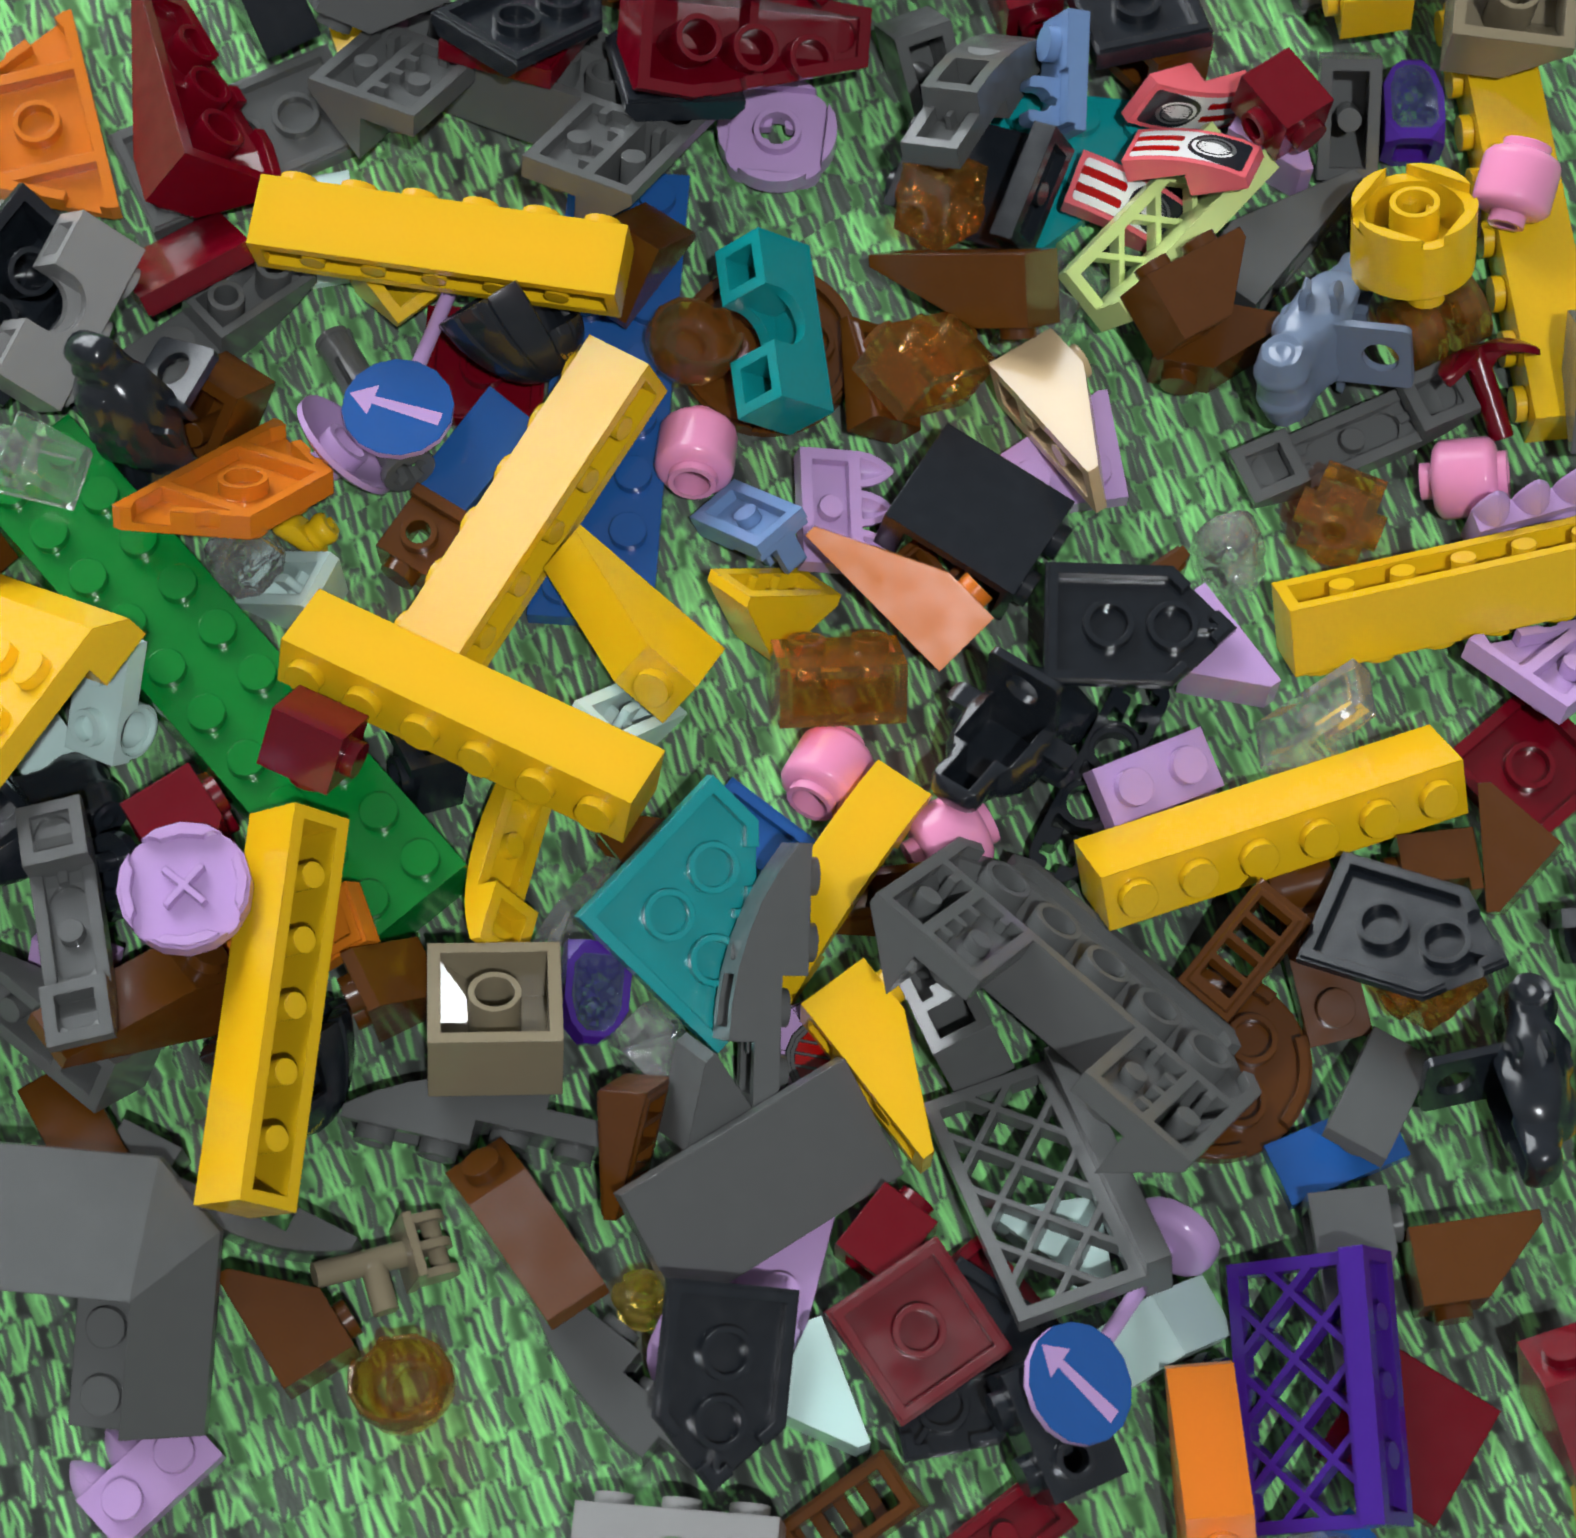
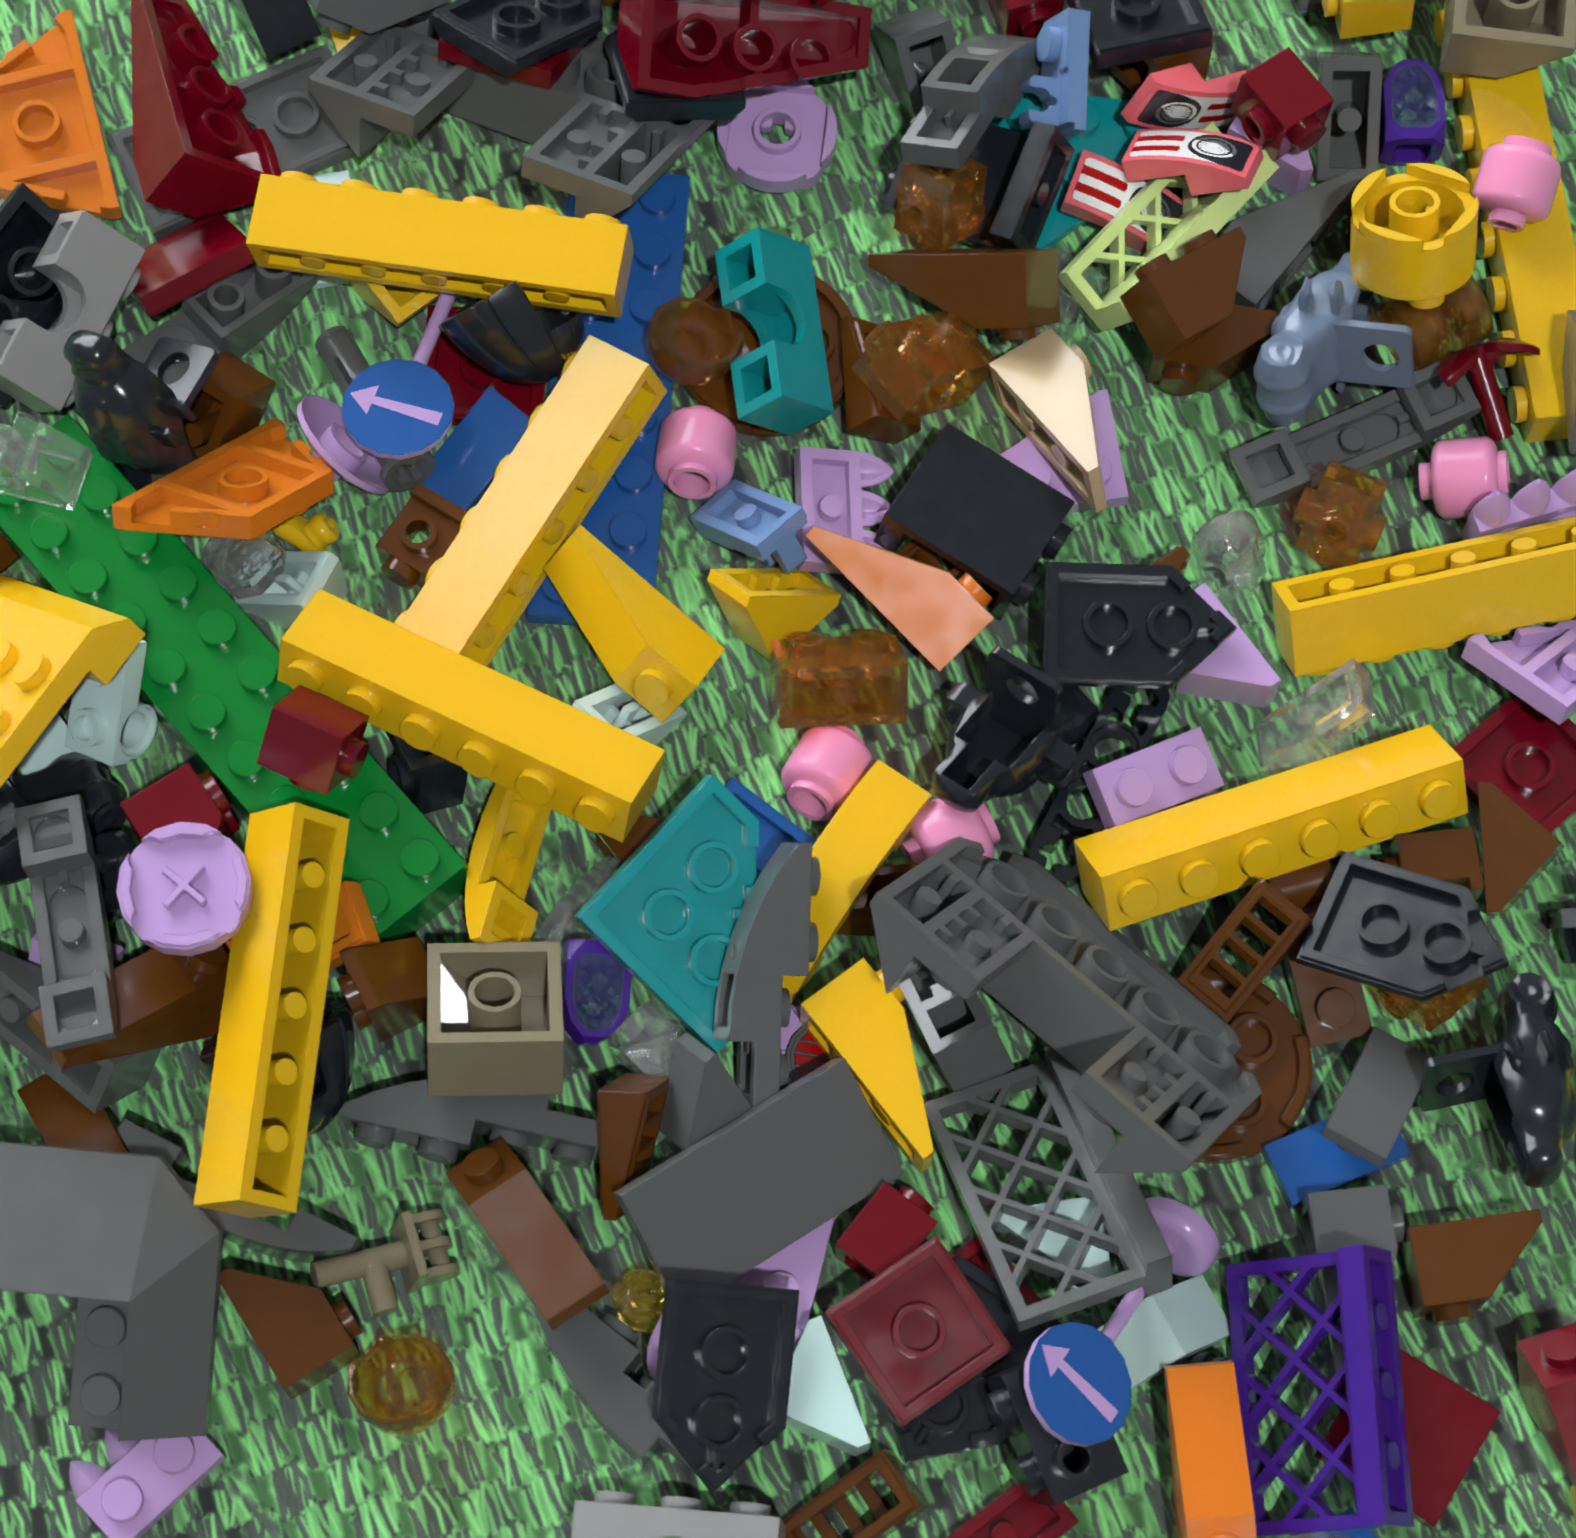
(657, 249): reddish brown slope -> none

